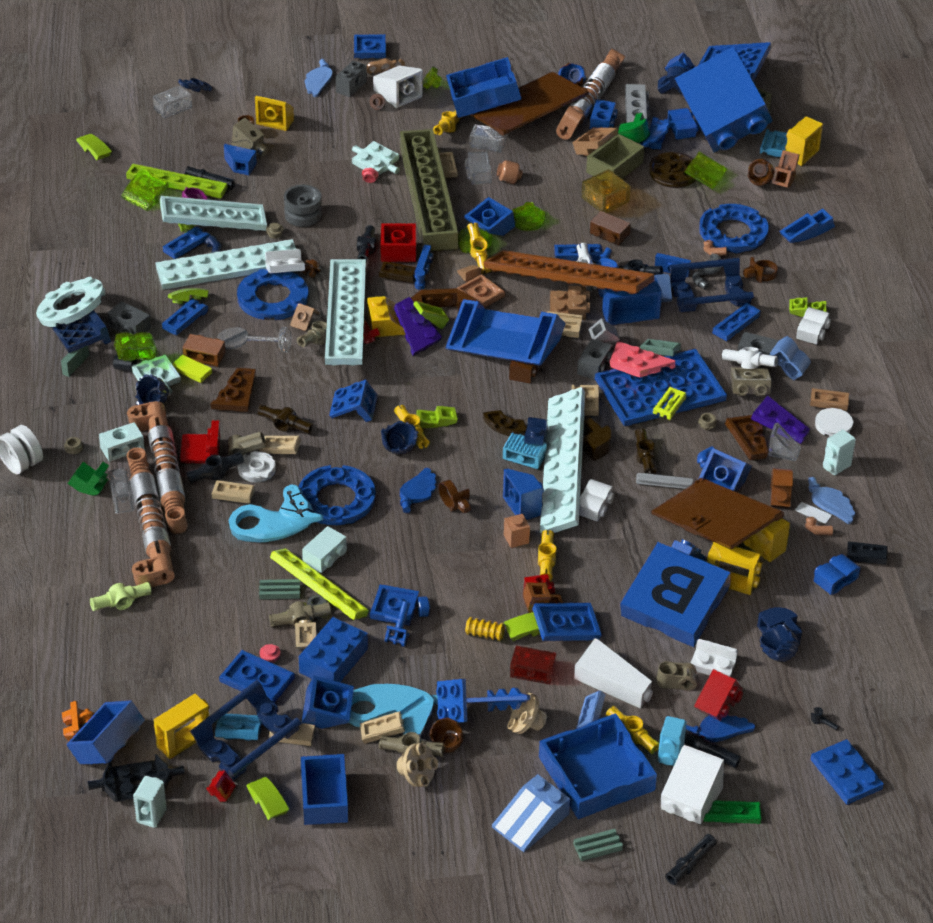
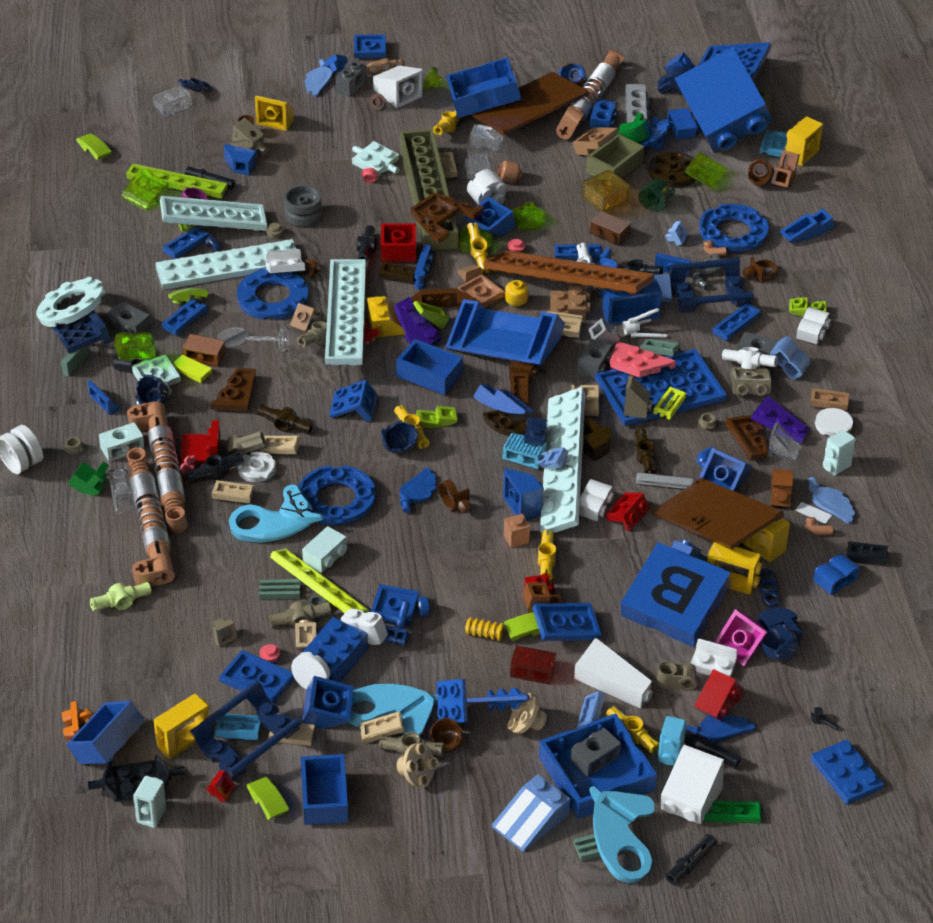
(102, 398): none -> blue slope
(188, 464): none -> coral plant
(224, 631): none -> dark tan tile
(307, 666): none -> white tile
(336, 62): none -> blue tile
(368, 622): none -> white brick
(429, 366): none -> blue piece
(438, 209): none -> reddish brown wing
(487, 185): none -> white brick
(501, 400): none -> slope
(516, 245): none -> coral plate
(516, 293): none -> yellow head
(520, 386): none -> reddish brown plate
(554, 459): none -> medium blue plate
(595, 752): none -> dark grey brick
(610, 821): none -> medium azure animal
(628, 509): none -> red bracket
(633, 325): none -> white plant
(637, 399): none -> dark tan slope
(654, 195): none -> clear green hat
(677, 233): none -> light blue tile
(742, 634): none -> dark pink slope
(766, 594): none -> dark blue piece

